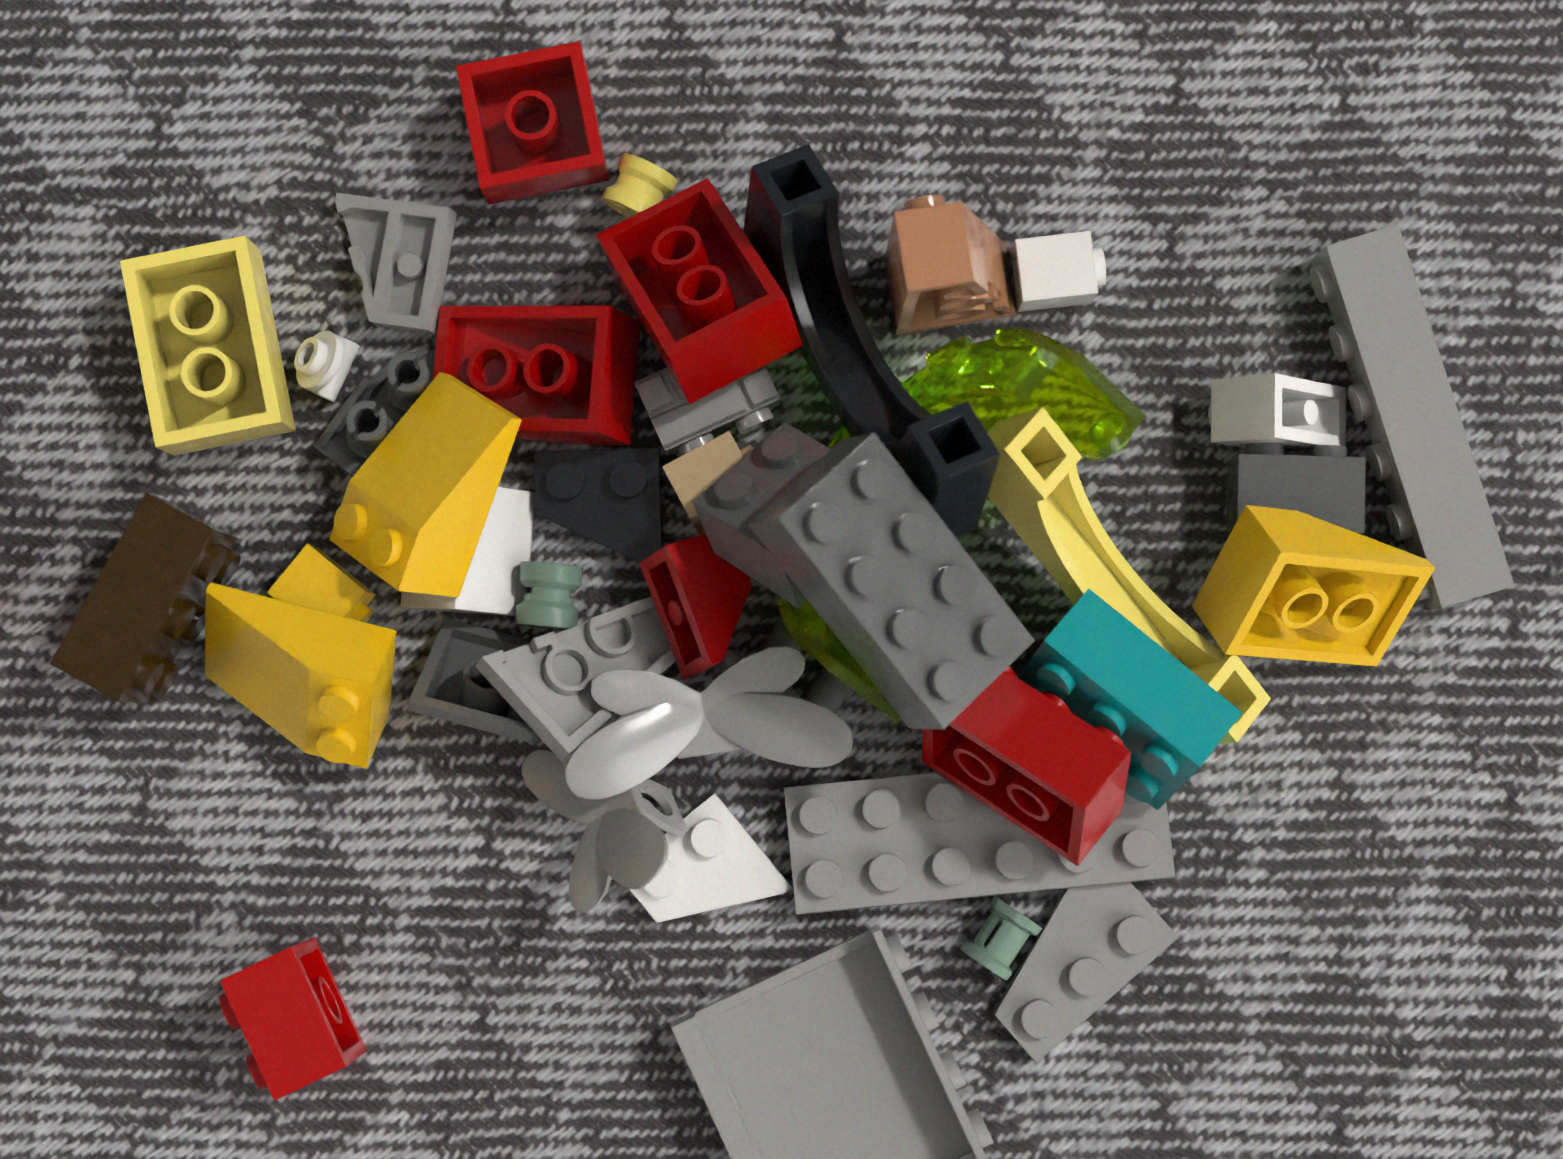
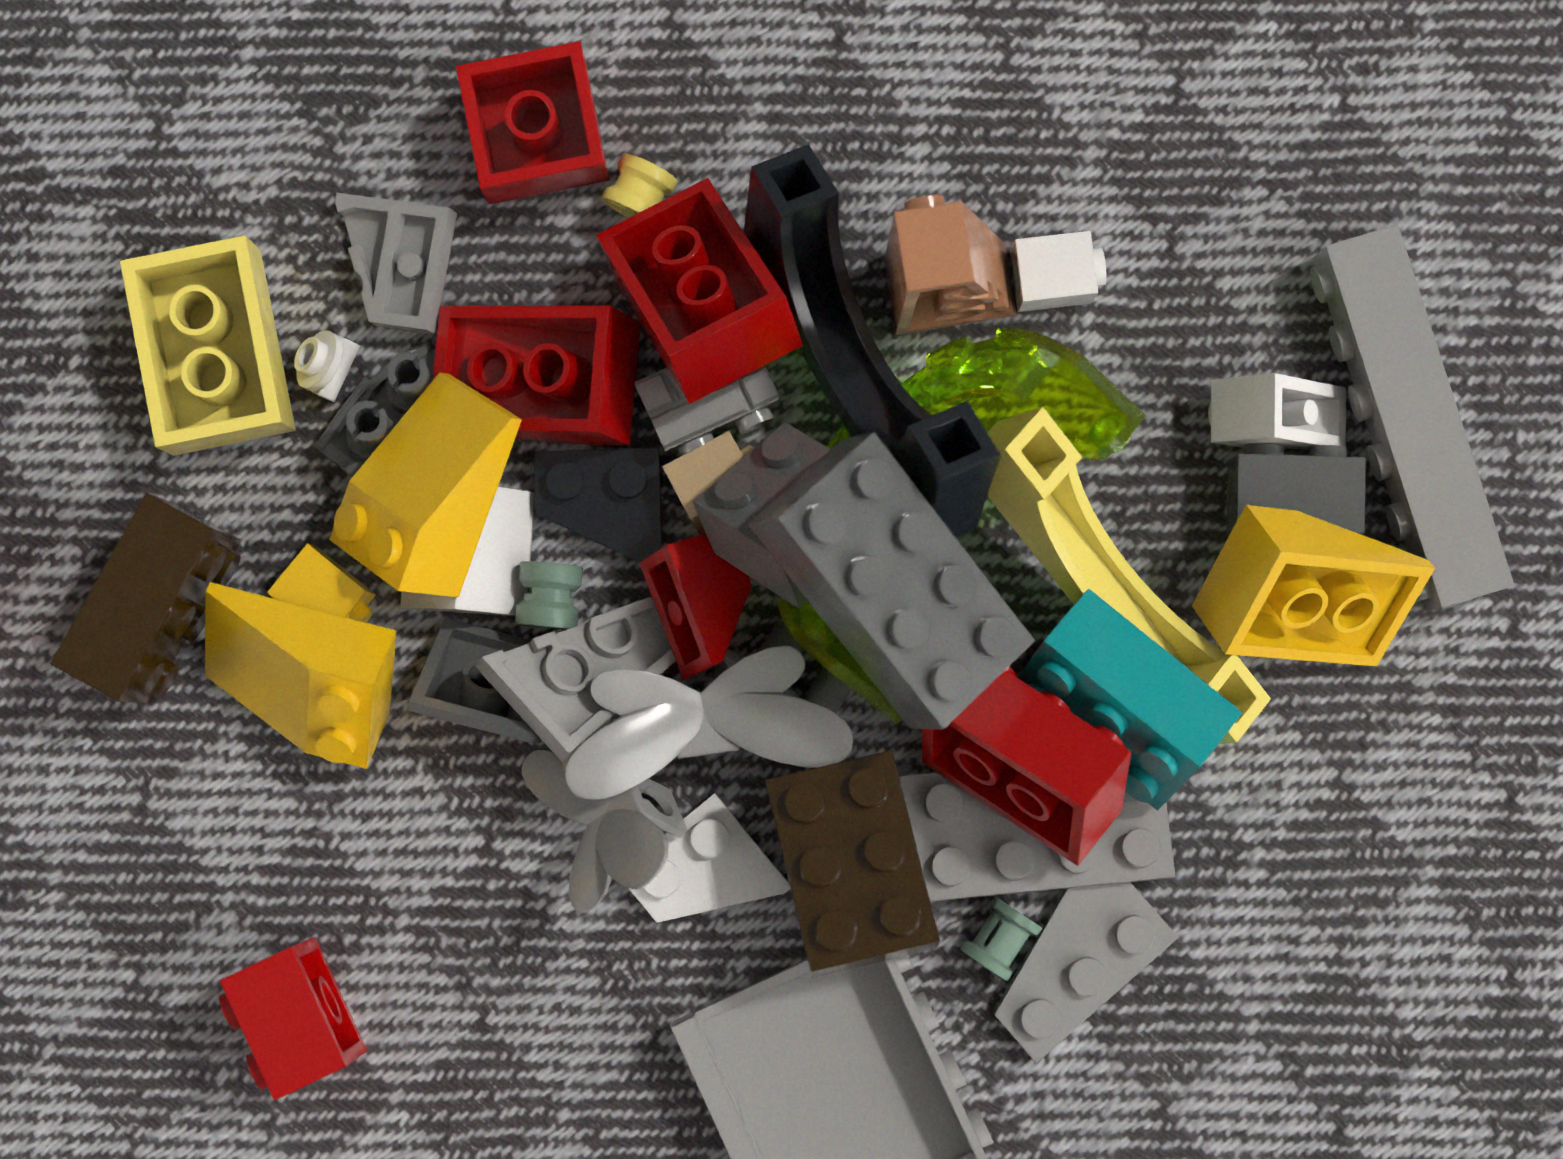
(852, 864): none -> dark brown brick

